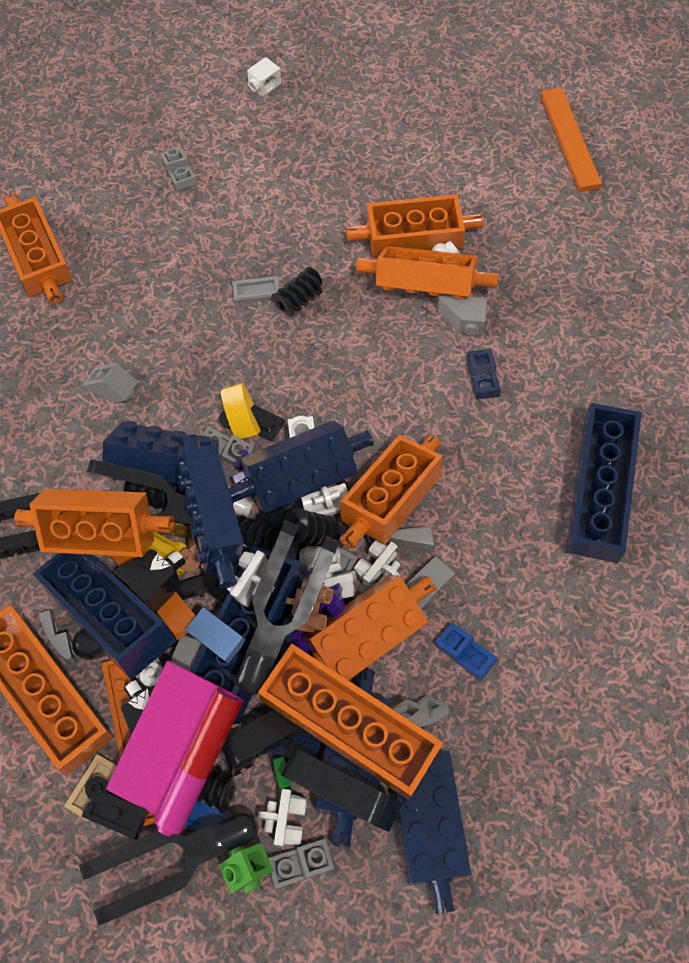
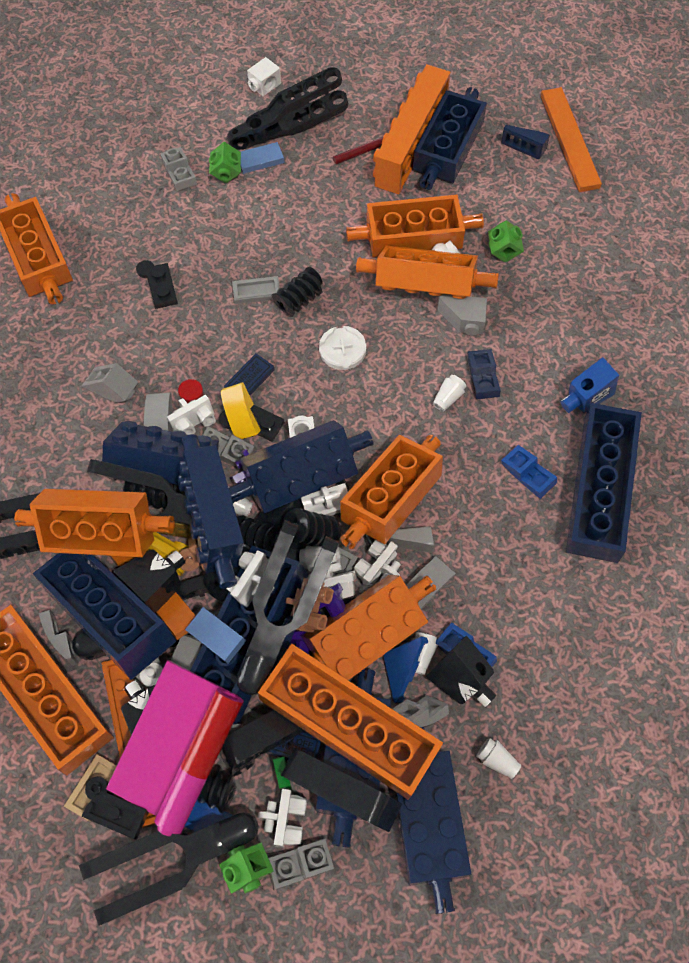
(157, 409): none -> light grey slope
(159, 282): none -> black hinge
(190, 390): none -> red tile
(192, 414): none -> white hips
(225, 162): none -> bright green brick
(252, 374): none -> dark blue tile
(261, 157): none -> medium blue tile
(283, 113): none -> black piece
(342, 348): none -> white tile
(358, 151): none -> dark red bar
(396, 154): none -> orange brick
(401, 666): none -> blue tile
(426, 653): none -> white cone
(449, 137): none -> dark blue brick
(450, 391): none -> white cone
(464, 674): none -> black torso
(498, 758): none -> white cone
(505, 241): none -> bright green brick
(526, 469): none -> blue slope
(533, 142): none -> dark blue slope
(591, 386): none -> blue torso

